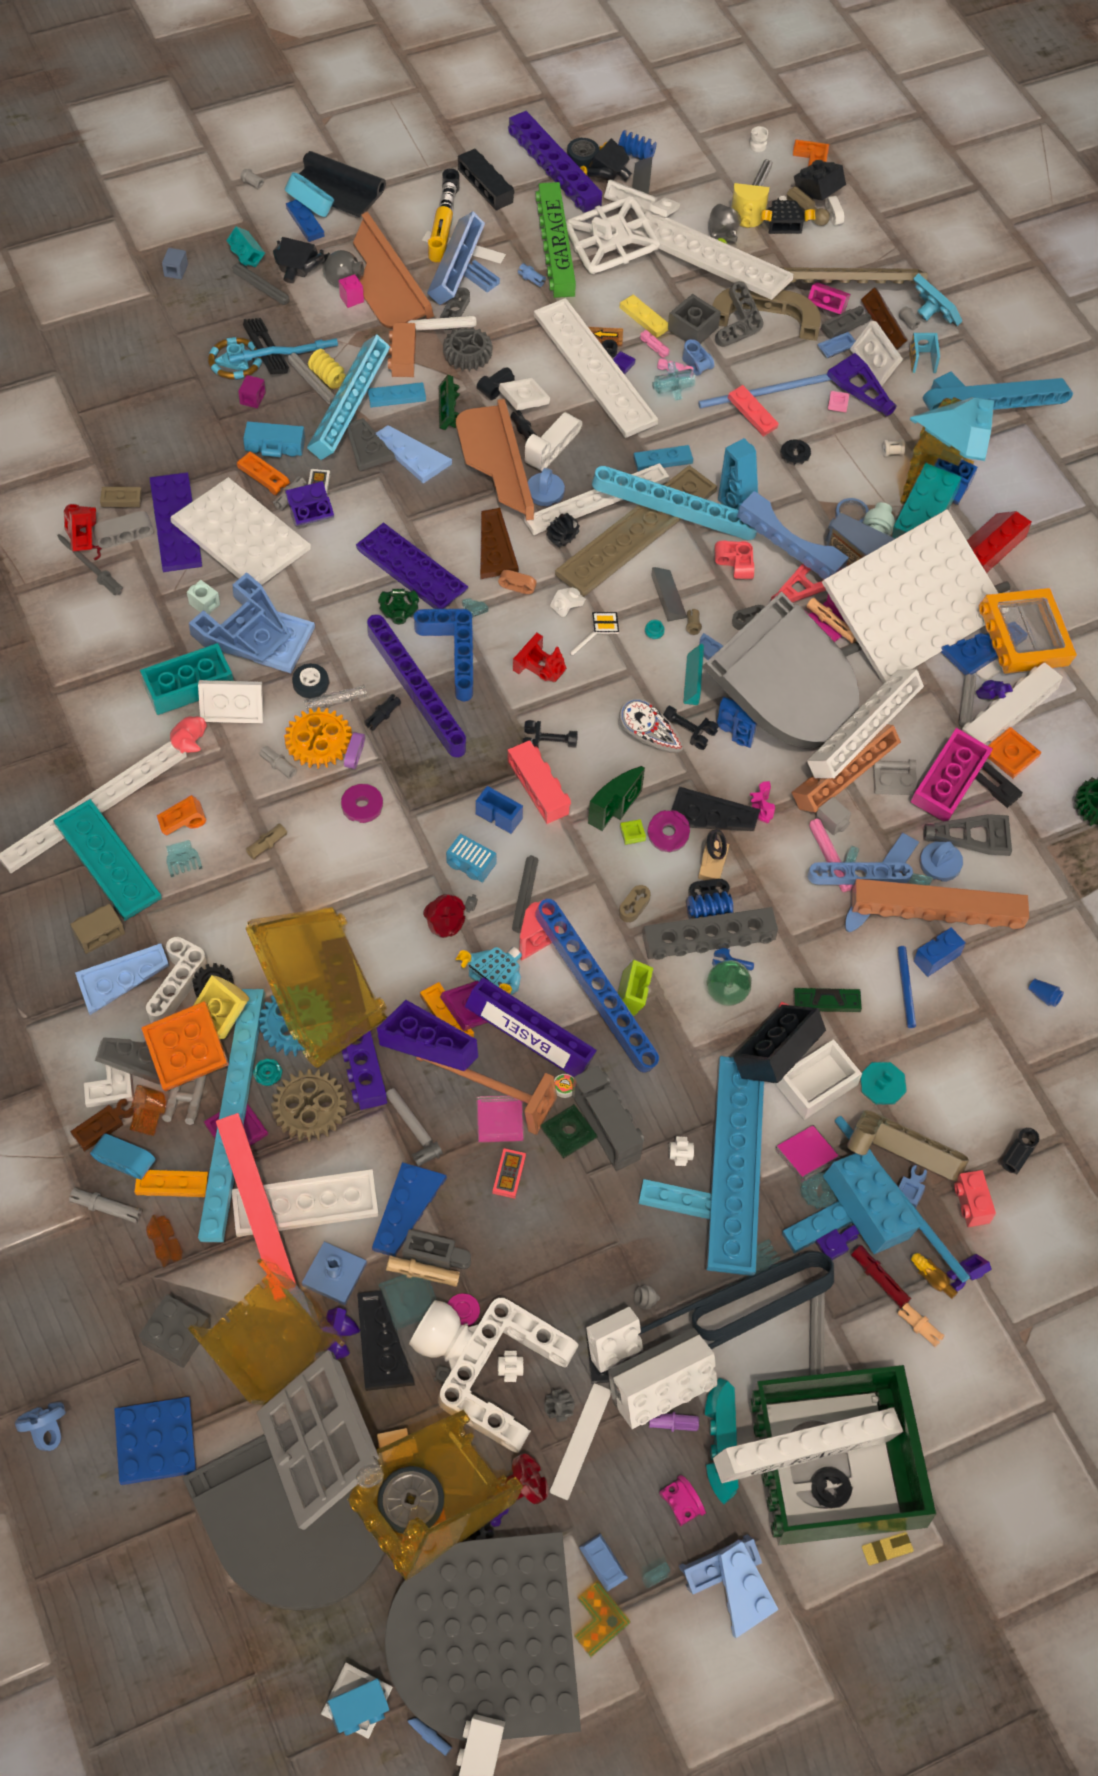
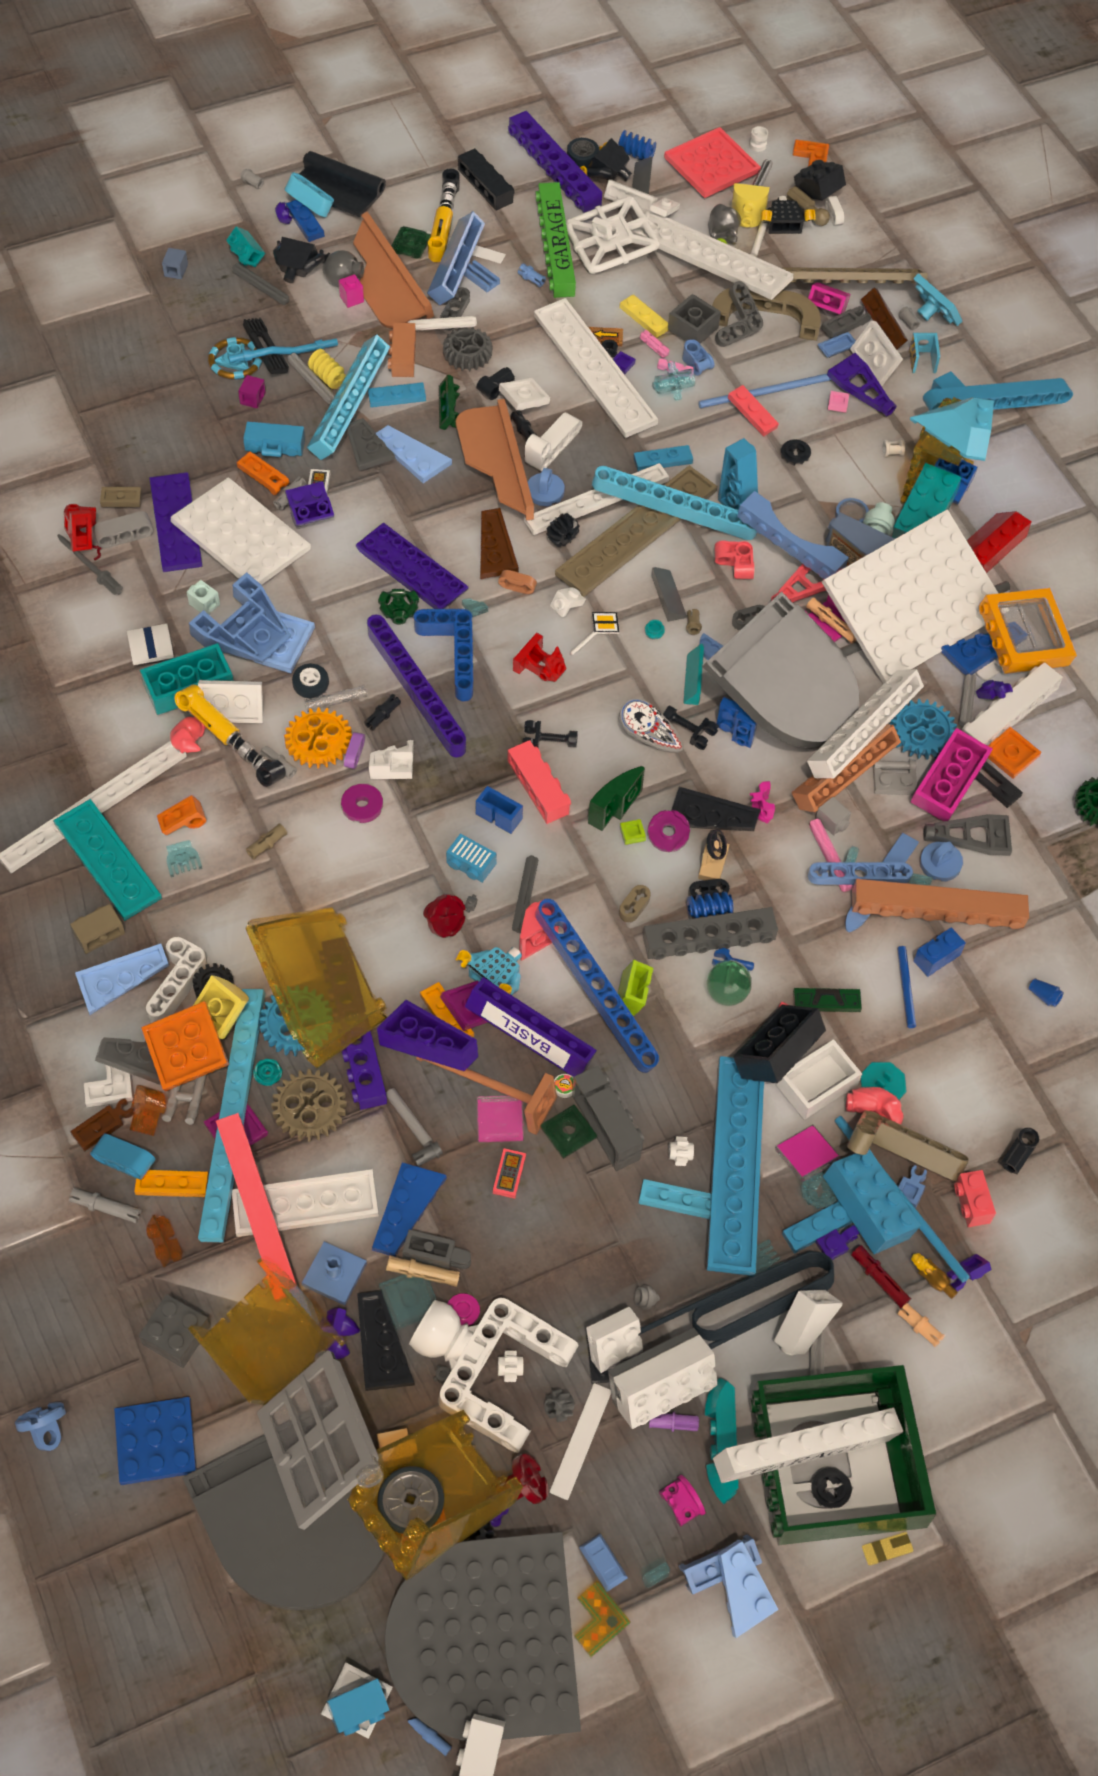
(150, 644): none -> white slope
(193, 700): none -> piece
(283, 213): none -> dark purple plate
(392, 762): none -> white slope
(413, 248): none -> clear green piece
(712, 162): none -> coral plate
(758, 240): none -> white bar
(806, 1320): none -> white slope
(875, 1100): none -> coral animal
(925, 723): none -> dark azure gear

